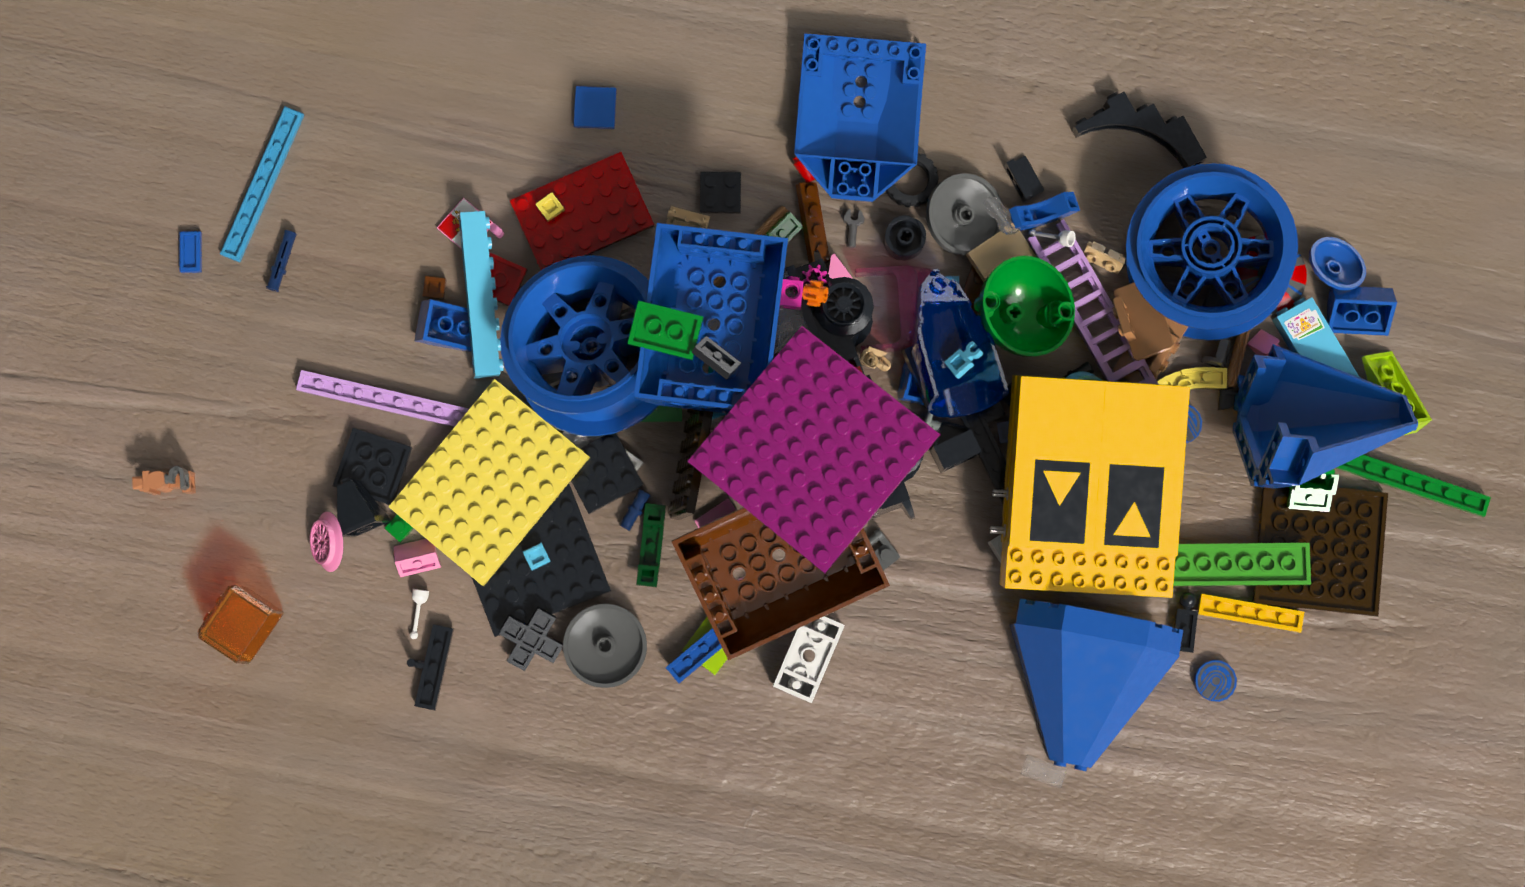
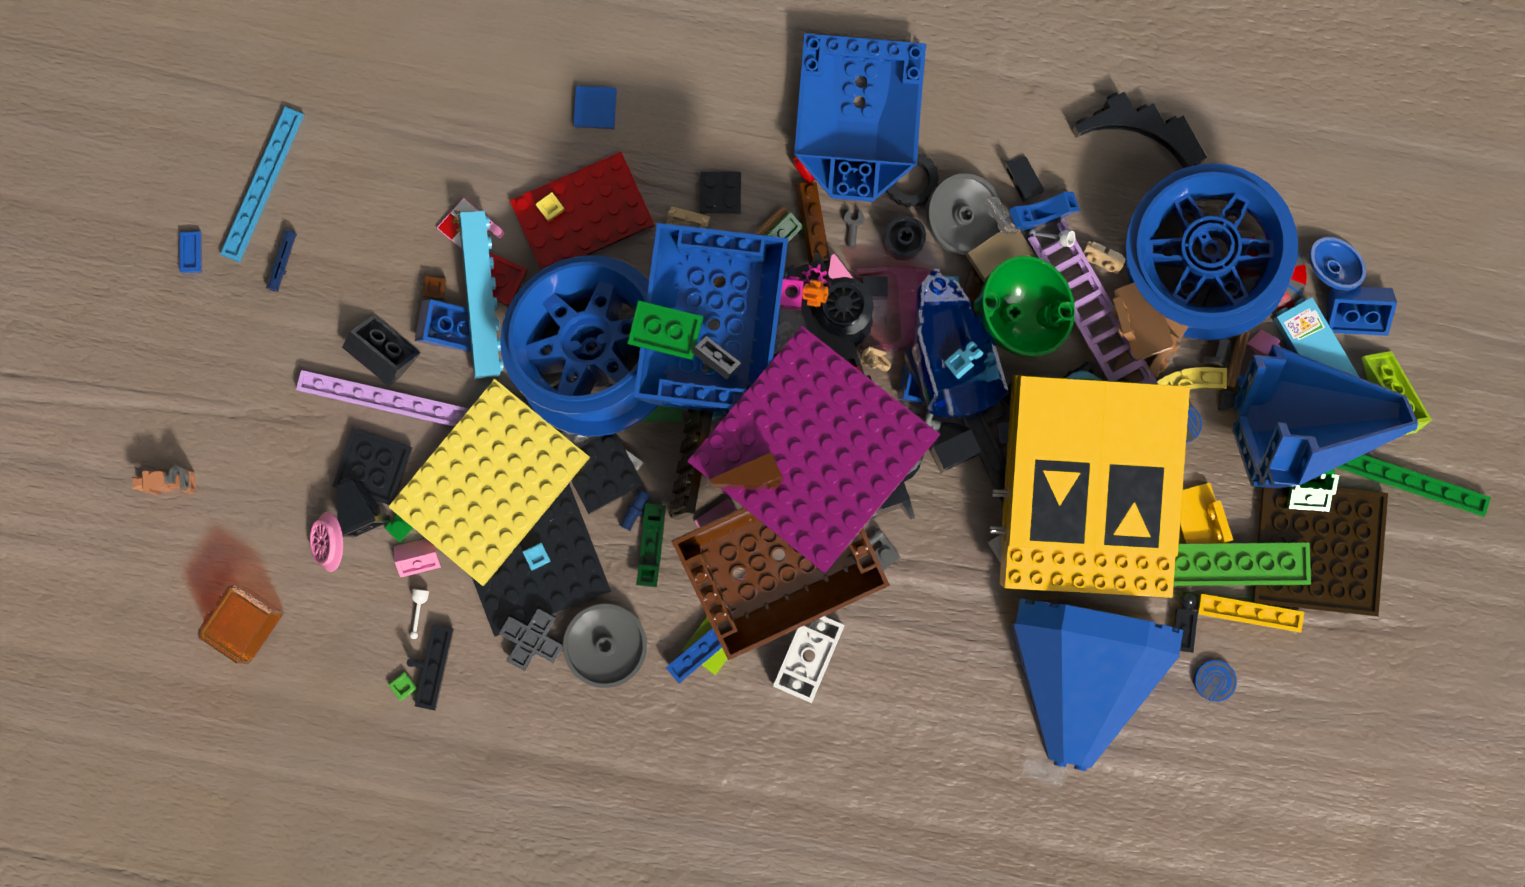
(380, 349): none -> black slope
(402, 686): none -> bright green tile
(754, 475): none -> reddish brown slope
(877, 286): none -> black brick
(1203, 517): none -> yellow bracket

